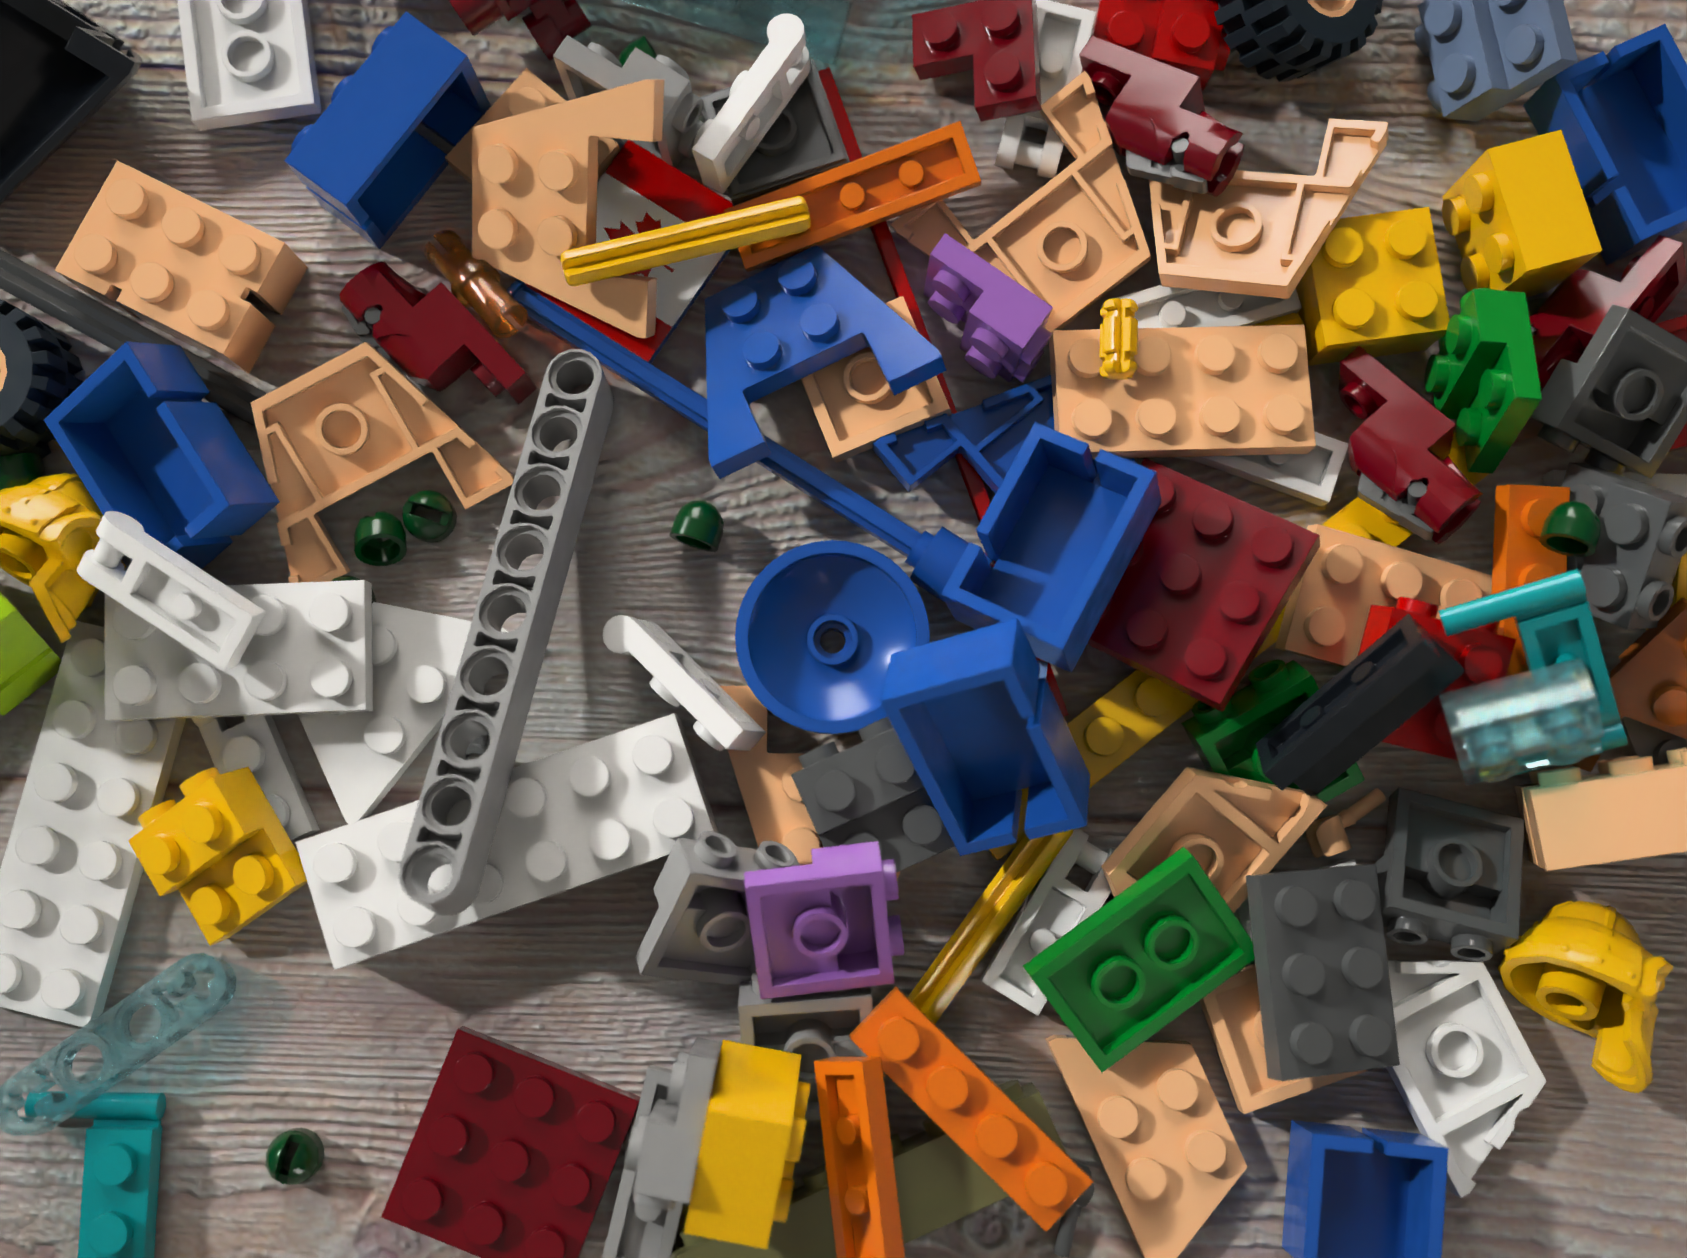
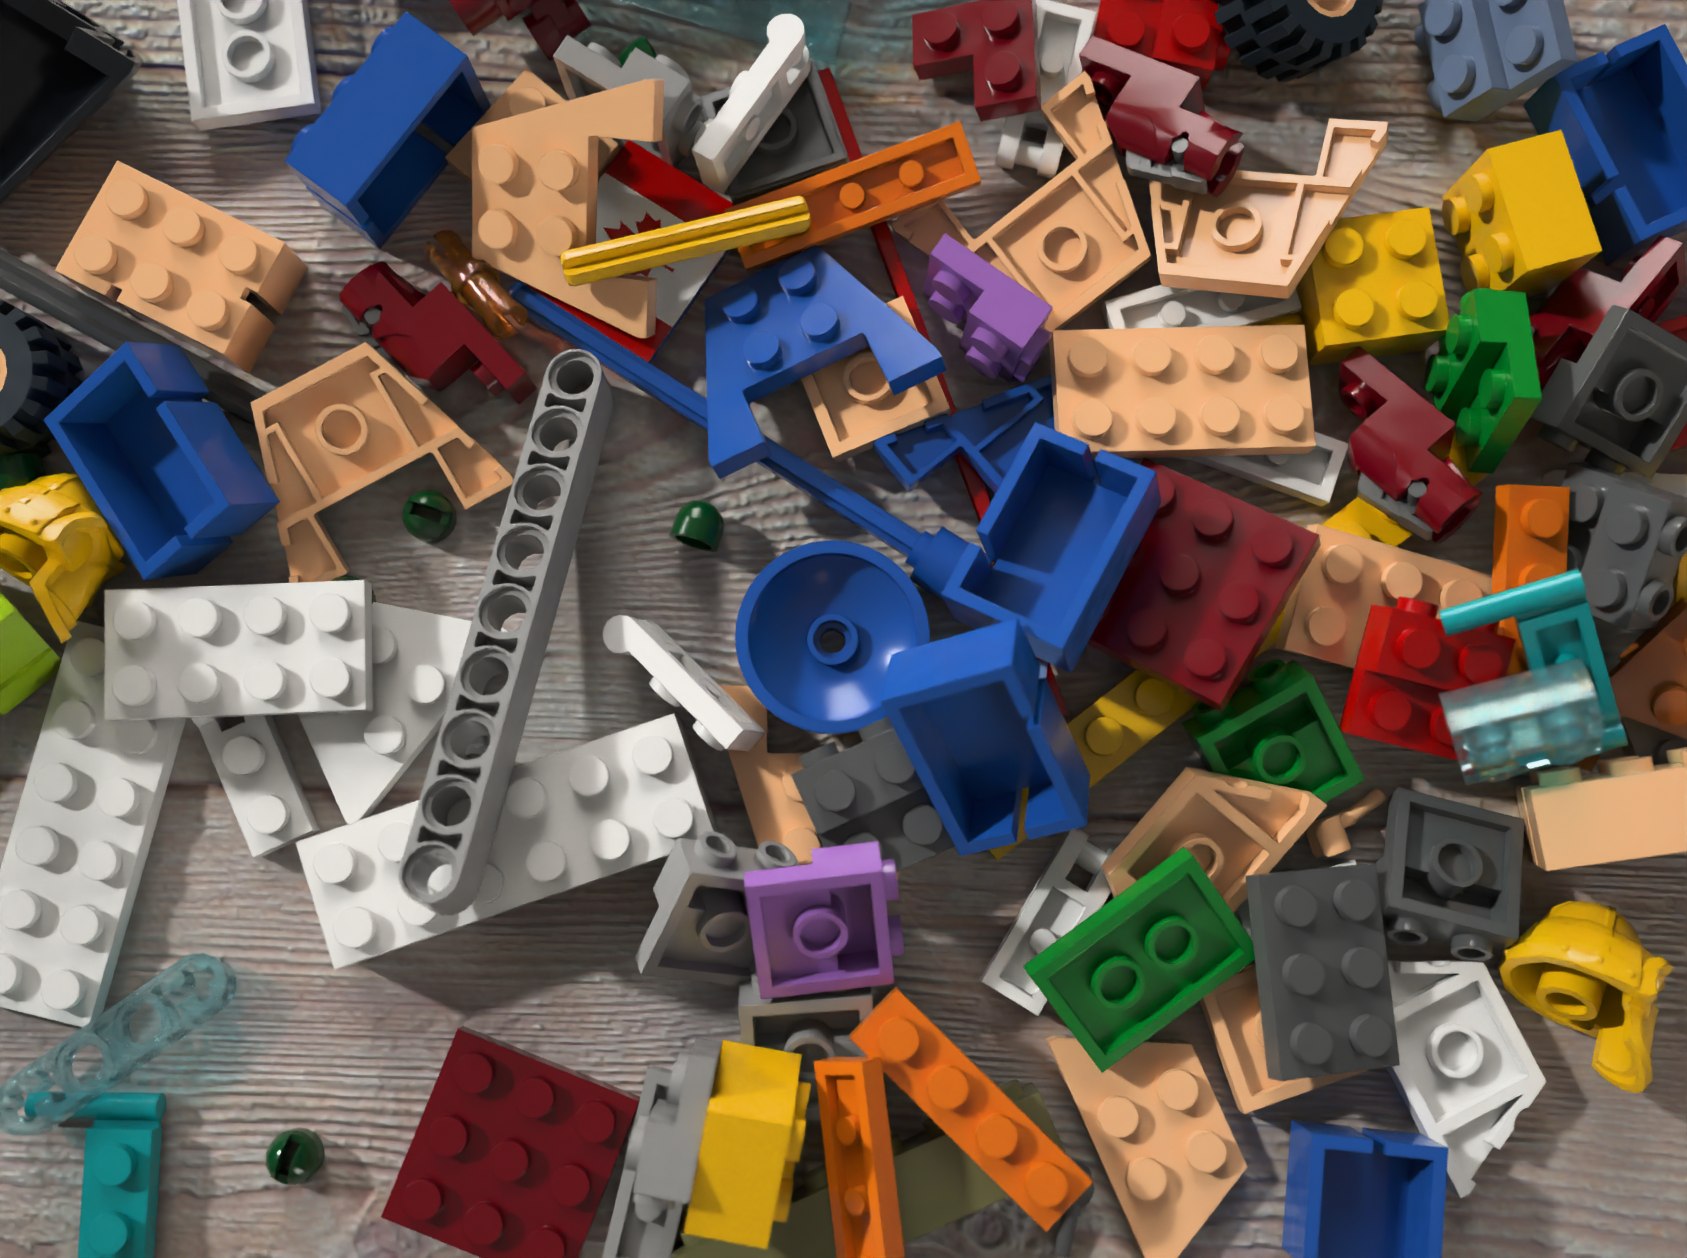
(170, 591): white plate -> none
(219, 851): yellow plate -> none
(369, 543): dark green hinge -> none
(985, 922): yellow axle -> none
(1118, 339): yellow piece -> none
(1358, 708): black panel -> none
(1571, 530): dark green hinge -> none

